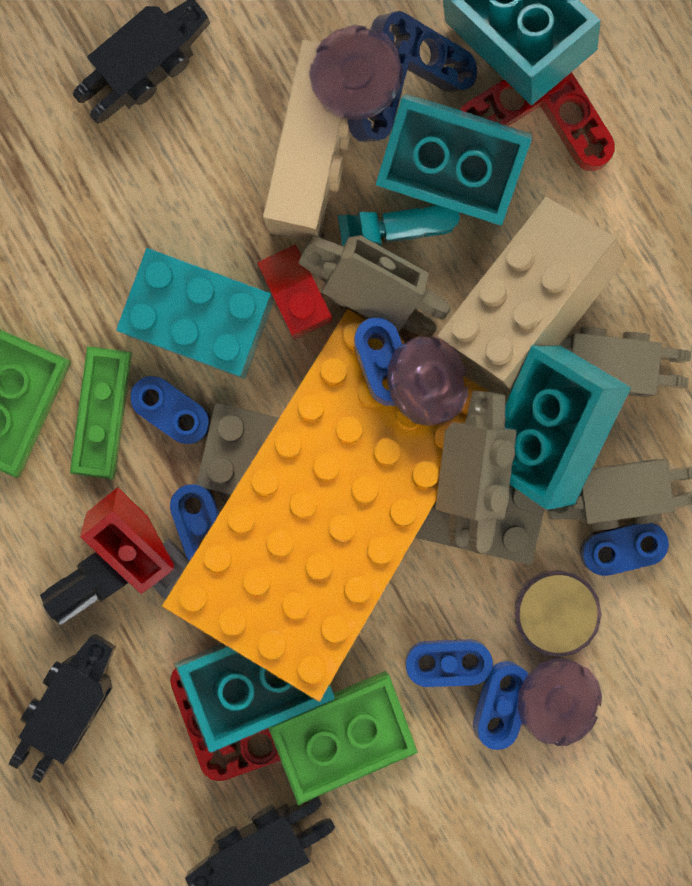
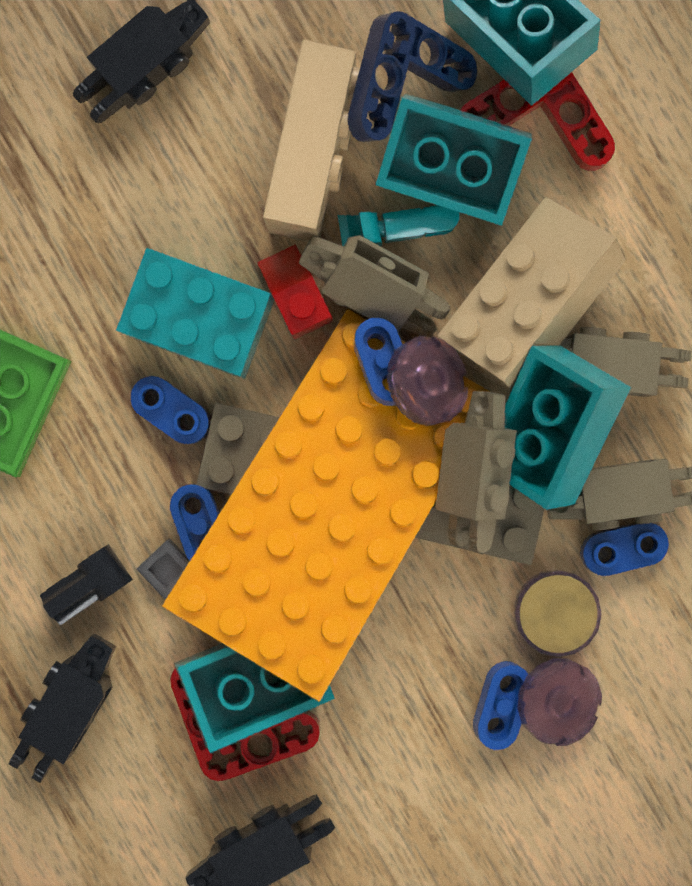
(101, 412): bright green tile -> none
(126, 540): red slope -> none
(343, 738): bright green tile -> none
(356, 72): tile -> none
(448, 663): blue plate -> none

